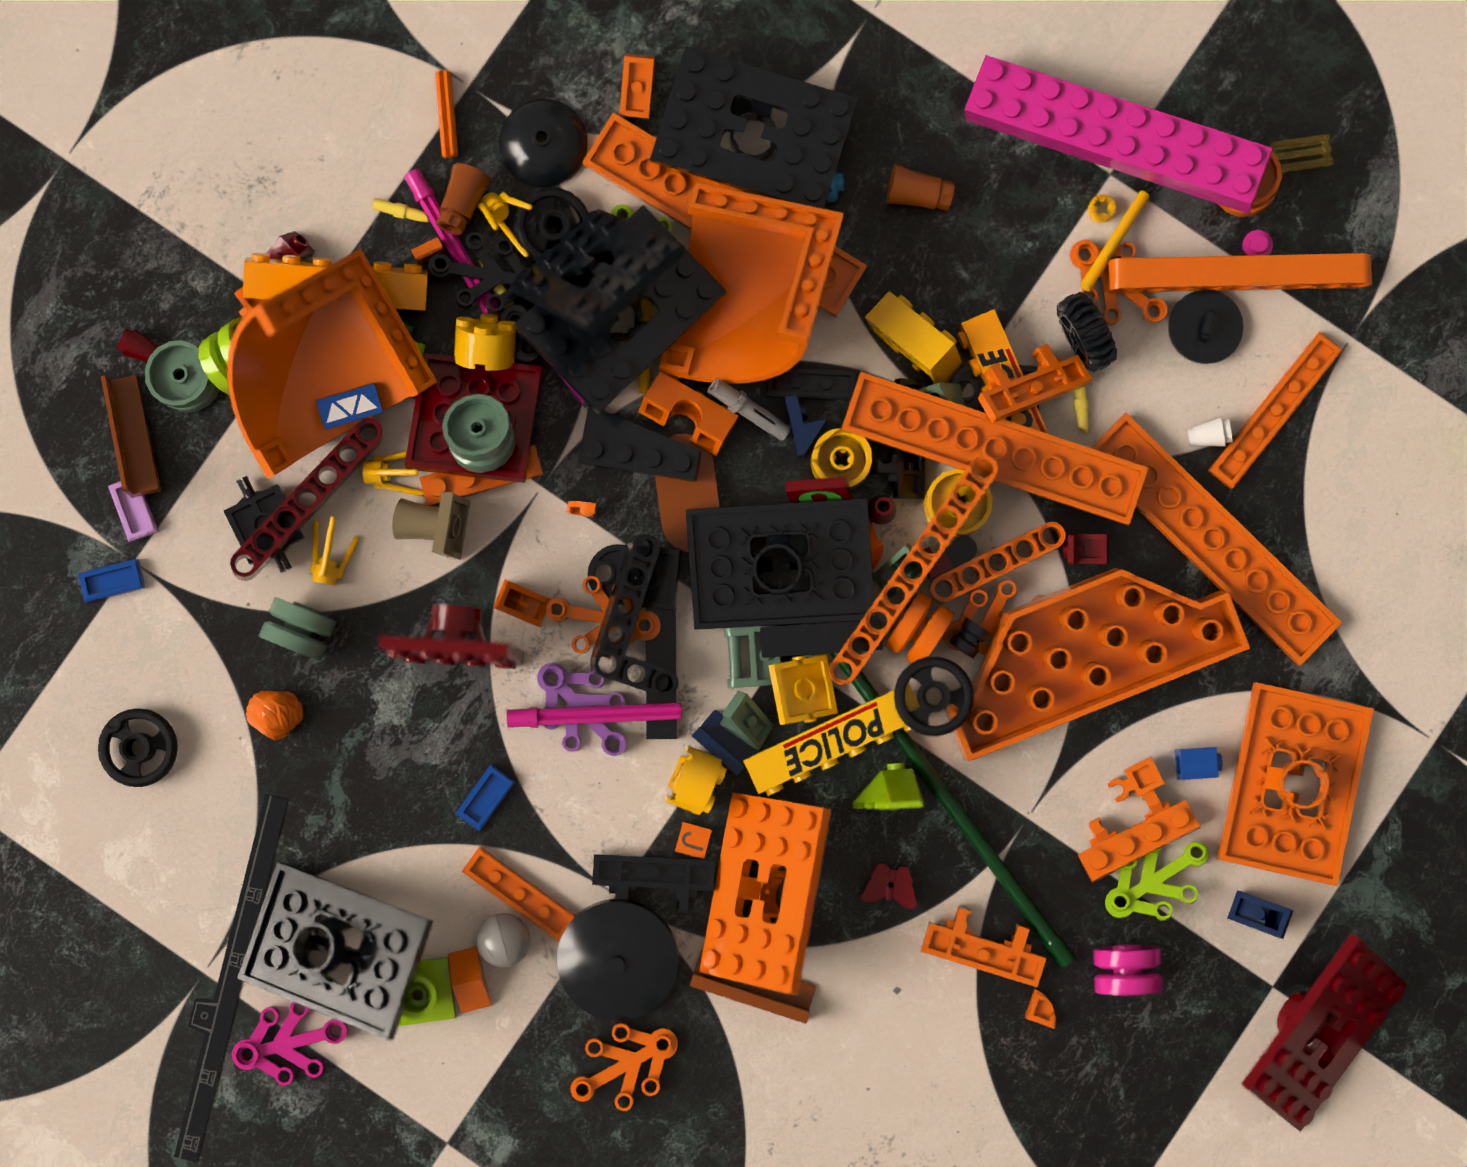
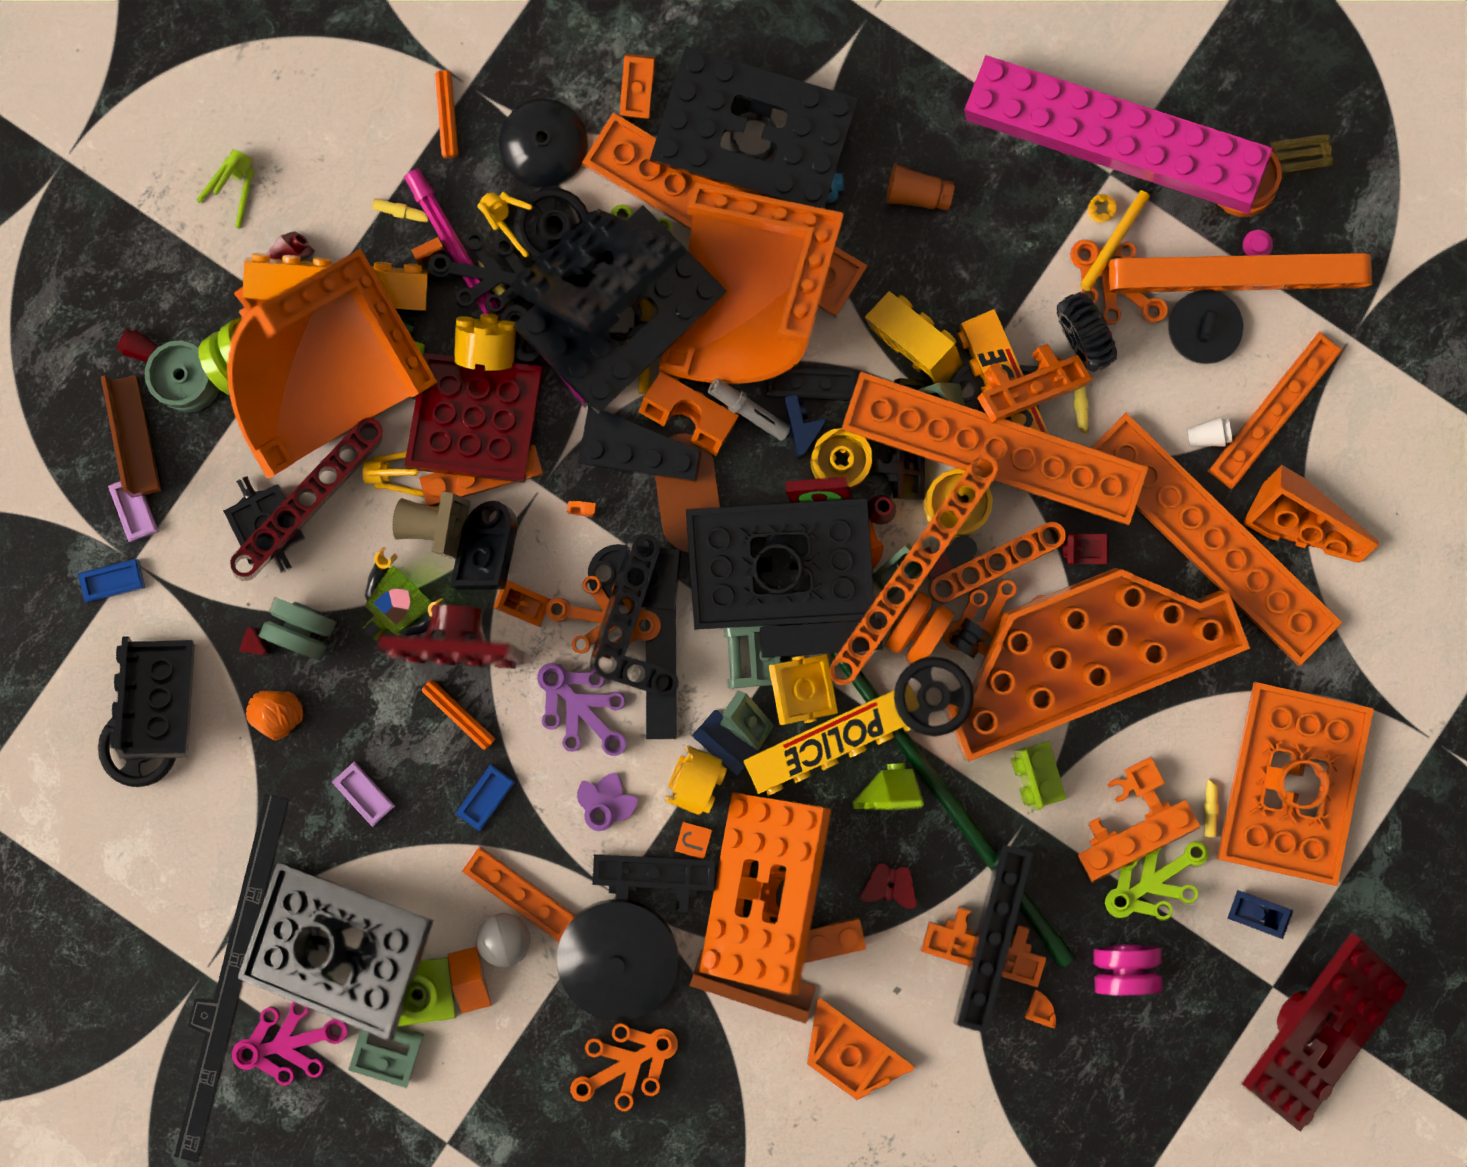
(152, 699): none -> black bracket
(236, 167): none -> lime plant
(253, 643): none -> dark red slope
(323, 569): yellow plant -> none
(349, 406): blue tile -> none
(363, 794): none -> lavender tile
(384, 1062): none -> sand green plate
(395, 601): none -> torso
(458, 714): none -> orange axle
(462, 197): dark orange plant -> none
(479, 433): sand green wheel -> none
(485, 548): none -> black tile
(598, 714): dark pink axle -> none
(605, 797): none -> medium lavender plate
(835, 940): none -> orange arch
(851, 1054): none -> orange wing
(992, 938): none -> black brick
(1038, 775): none -> lime bracket
(1198, 763): blue brick -> none
(1211, 809): none -> light yellow piece
(1301, 513): none -> orange wedge

